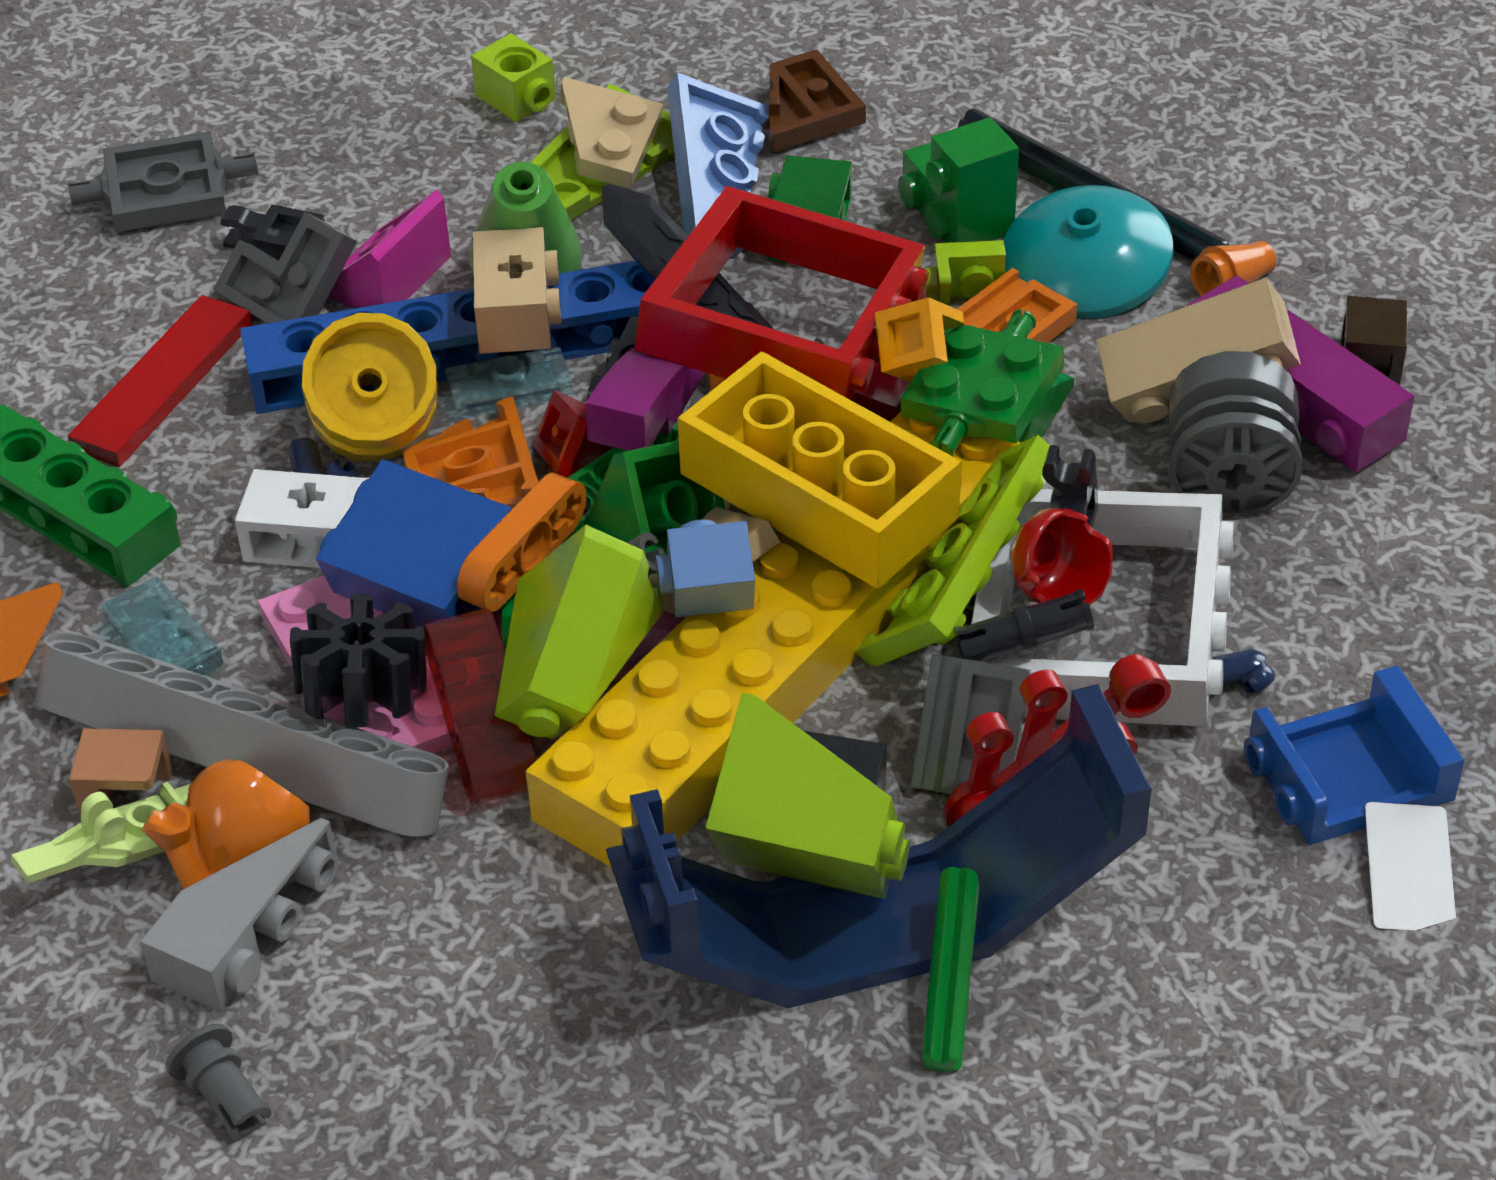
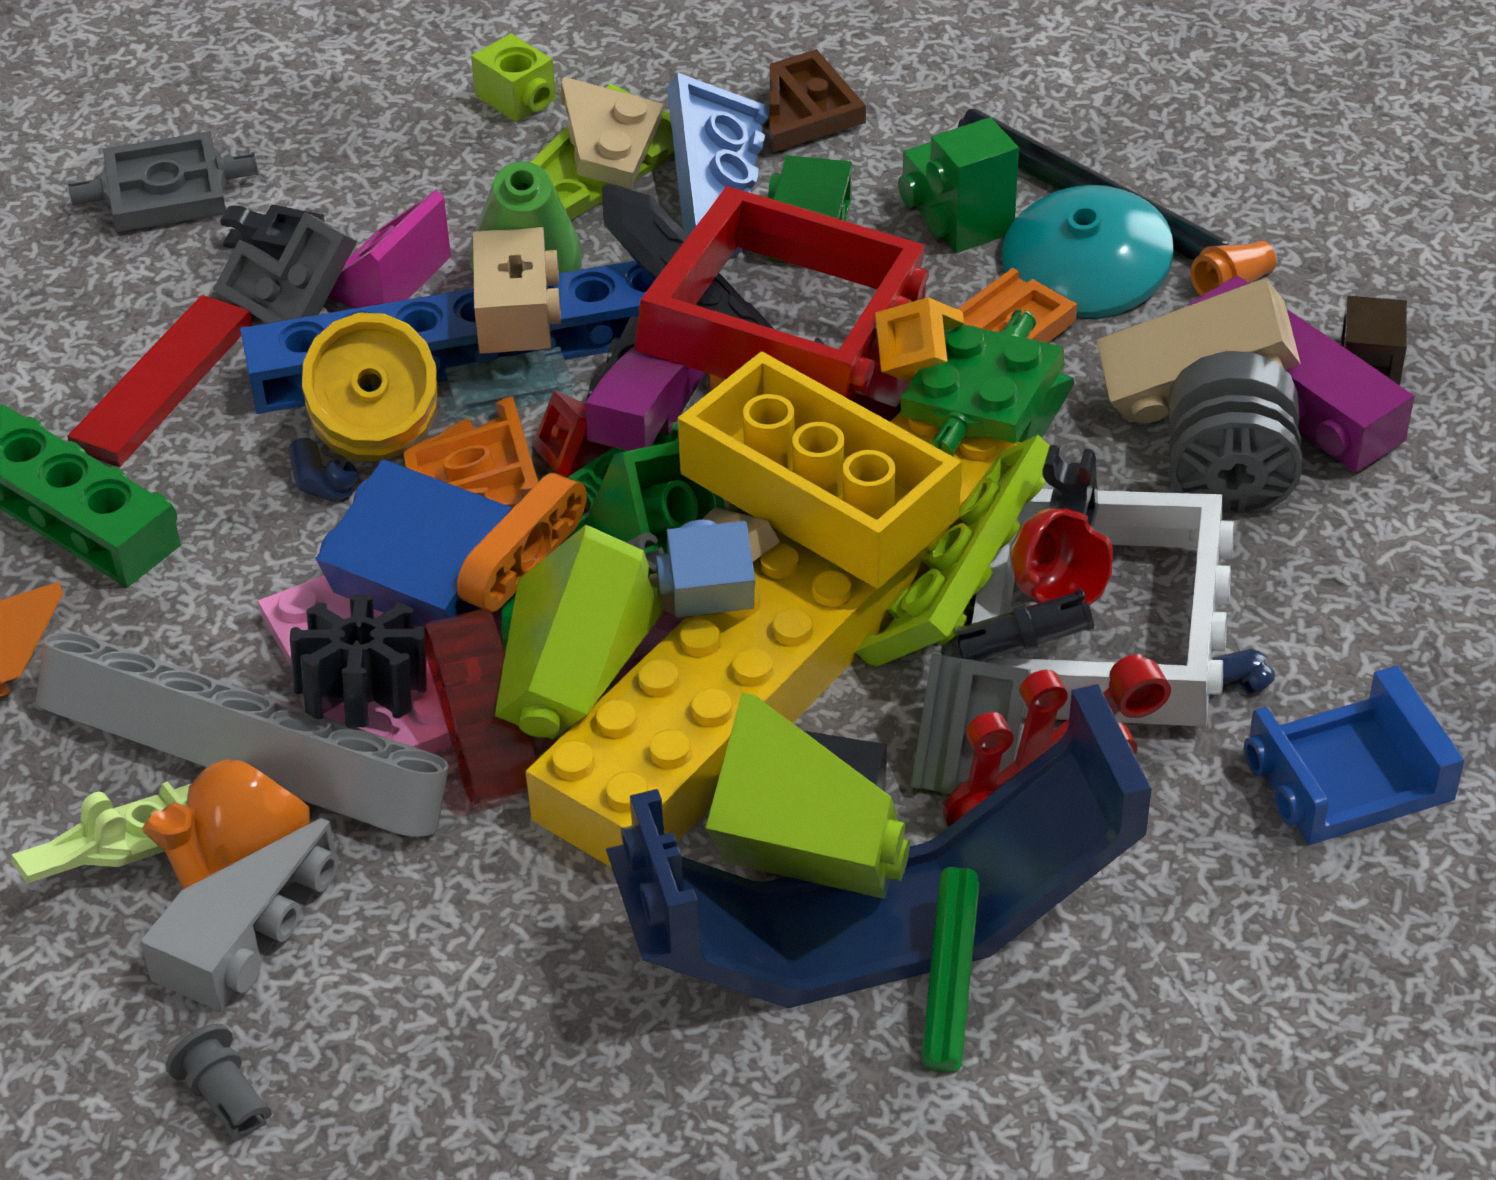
(118, 761): nougat panel -> none
(160, 627): clear light blue plate -> none
(290, 515): white brick -> none
(964, 269): lime bracket -> none
(1409, 865): white sticker -> none

